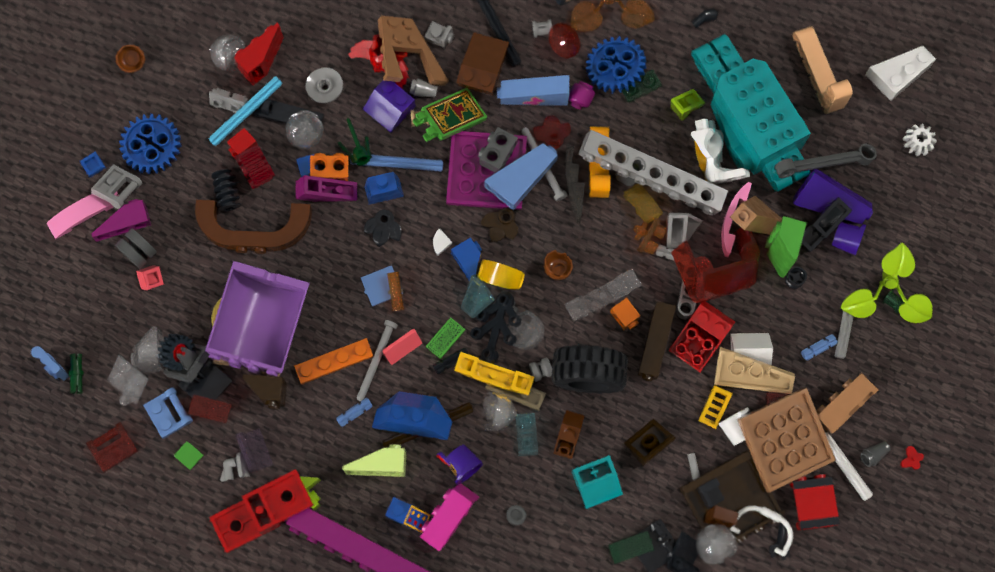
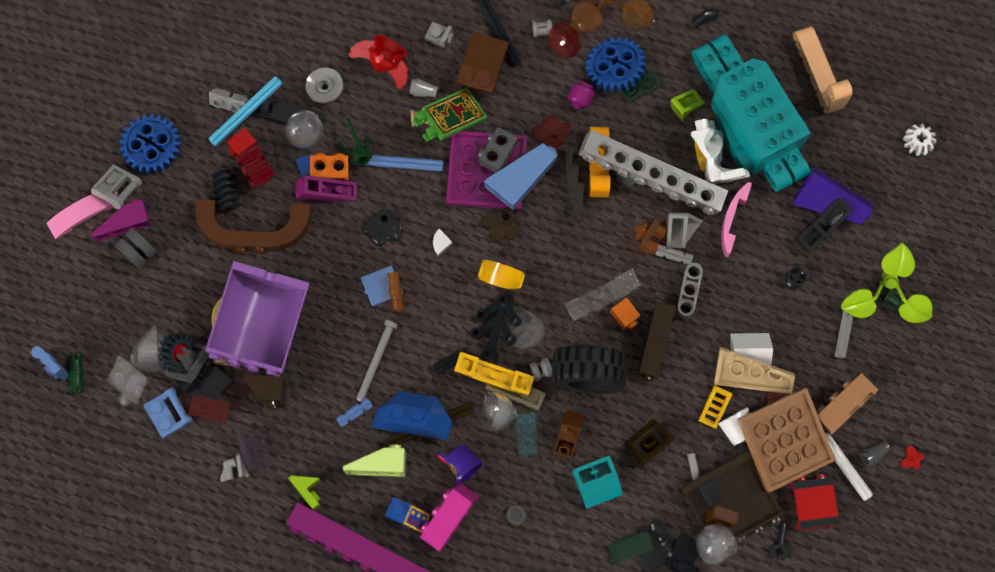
(92, 164): blue tile -> none
(116, 451): clear red plate -> none
(130, 54): dark orange hair -> none
(150, 277): coral slope -> none
(188, 455): bright green slope -> none
(224, 51): clear cylinder -> none
(258, 57): red slope -> none
(261, 511): red bracket -> none
(333, 361): orange plate -> none
(383, 188): blue torso -> none
(389, 105): dark purple slope -> none
(402, 346): coral slope -> none
(403, 36): medium nougat wing -> none
(445, 338): bright green tile -> none
(467, 256): blue slope -> none
(476, 297): clear light blue slope -> none
(535, 91): medium blue slope -> none
(559, 194): light grey bar -> none
(560, 272): dark orange hair -> none
(643, 202): clear yellow slope -> none
(701, 336): red slope -> none
(708, 283): clear red windscreen -> none
(755, 216): medium nougat slope -> none
(774, 516): white piece -> none
(785, 244): bright green slope -> none
(788, 167): dark grey piece -> none
(819, 347): medium blue axle -> none
(848, 237): dark purple hat -> none
(899, 72): white wedge -> none

